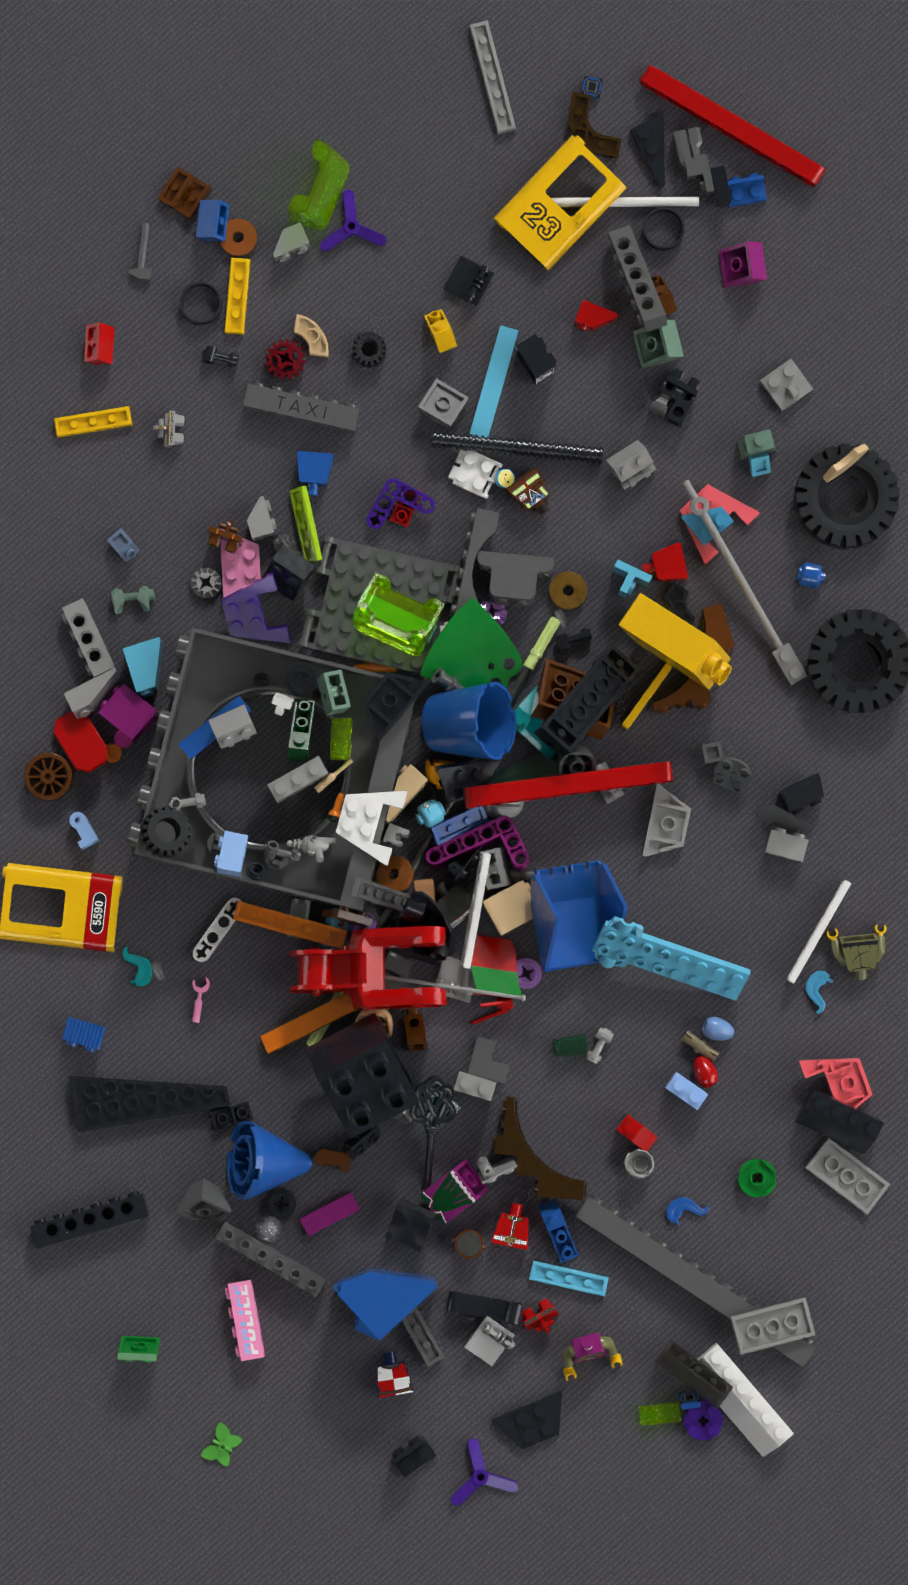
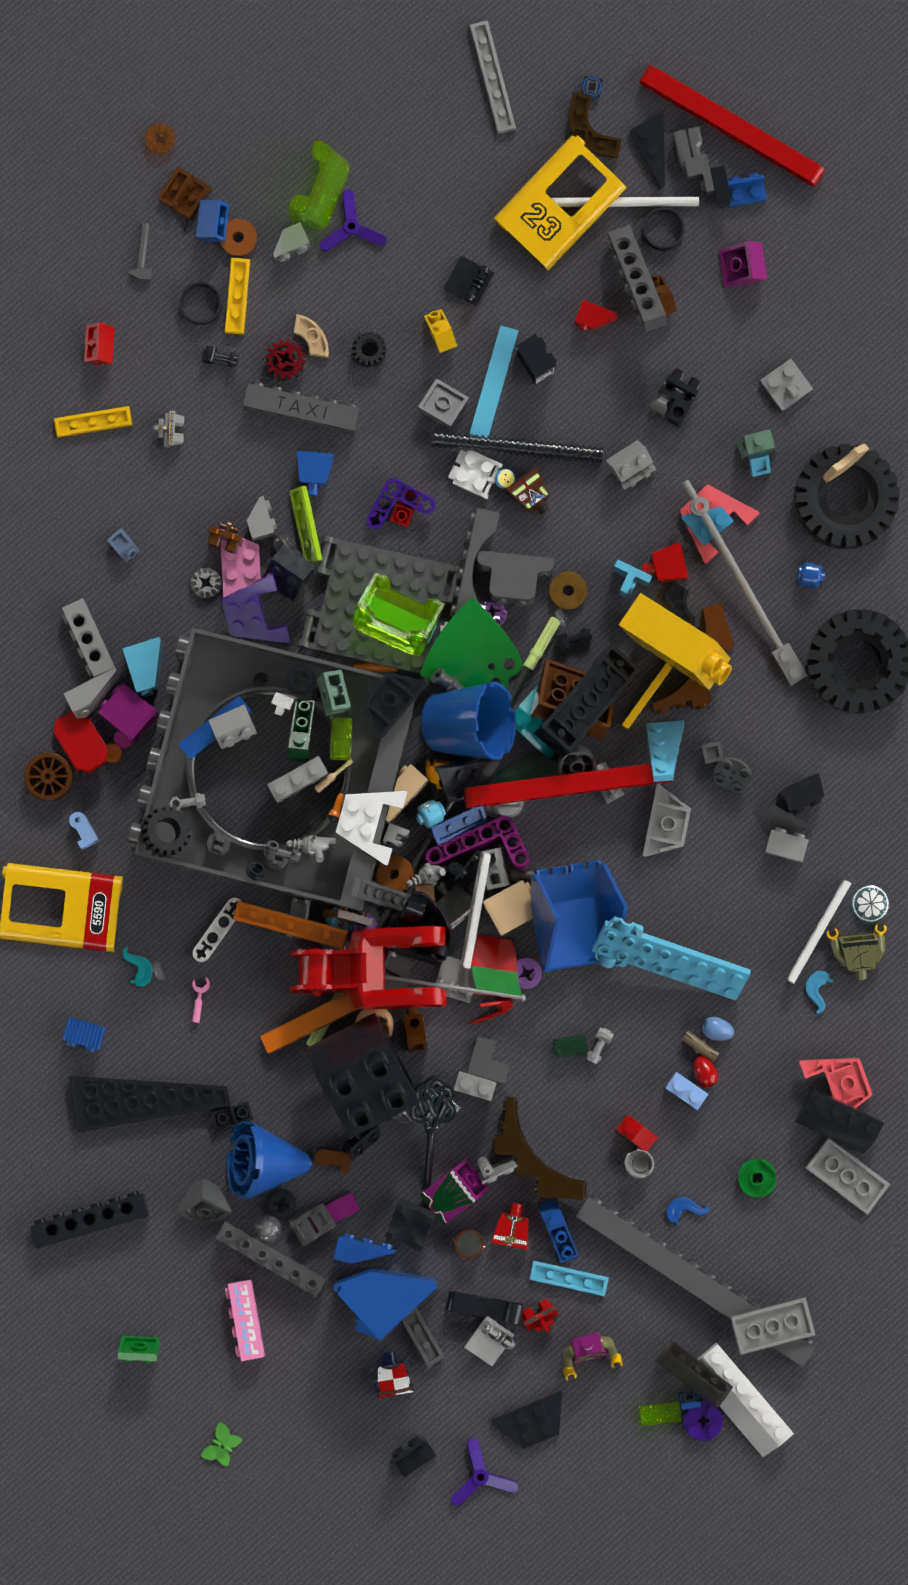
(144, 596): sand green piece -> none
(162, 130): none -> clear orange gear
(232, 853): light blue brick -> none
(321, 1219): none -> dark grey piece
(355, 1251): none -> blue slope
(428, 875): none -> light grey piece
(658, 345): sand green slope -> none
(664, 745): none -> medium azure wing
(870, 903): none -> dish

